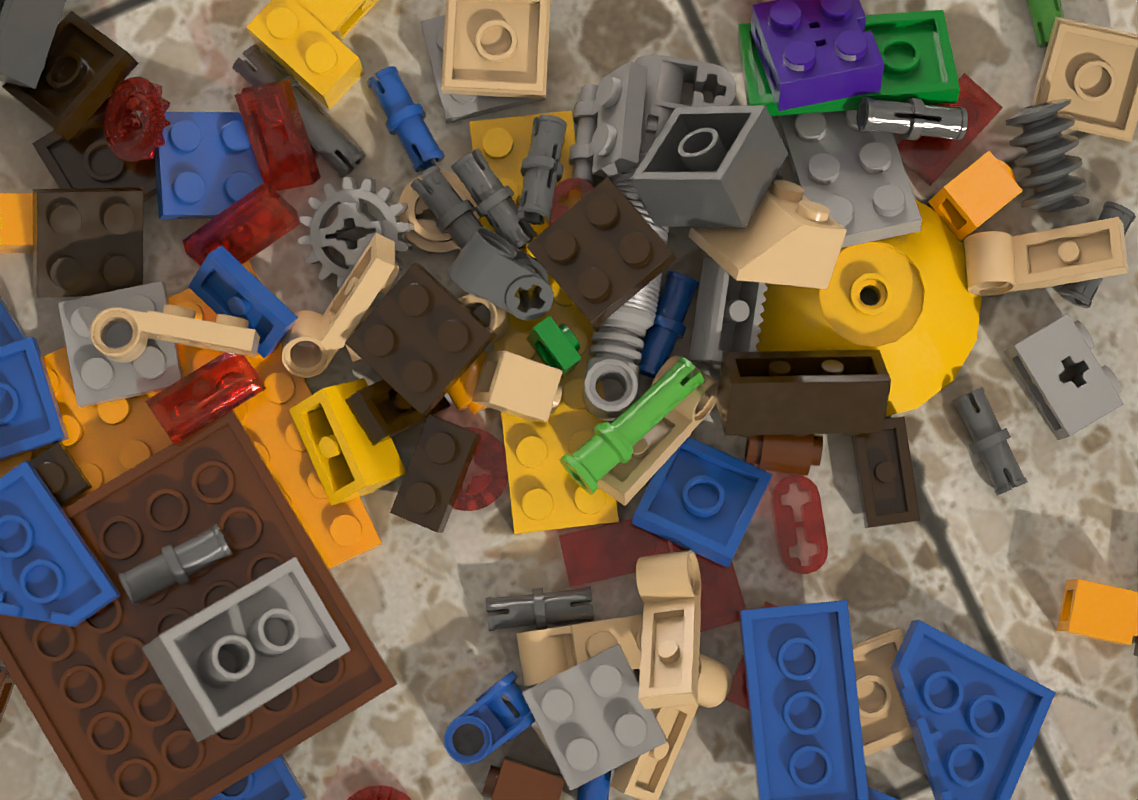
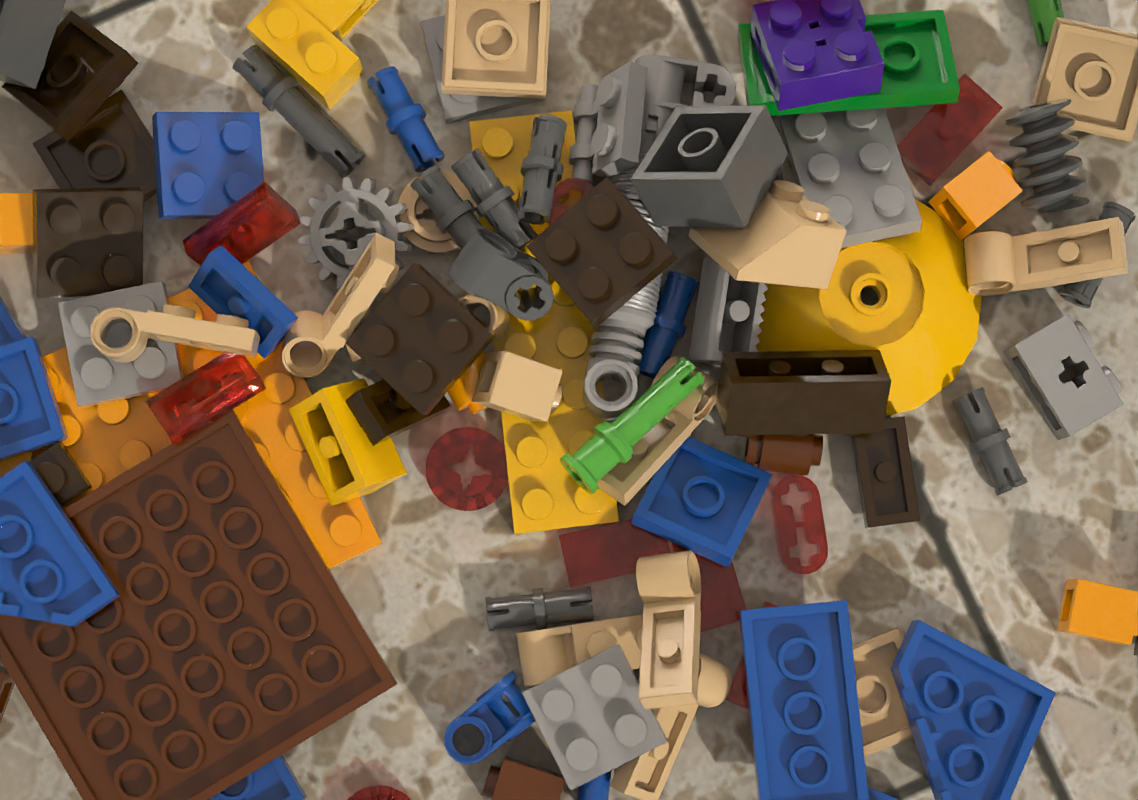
(122, 124): clear red gear -> none
(175, 564): dark grey pin -> none
(245, 649): light grey slope -> none
(278, 135): clear red plate -> none
(435, 473): dark brown plate -> none
(555, 345): green plate -> none
(913, 118): dark grey pin -> none

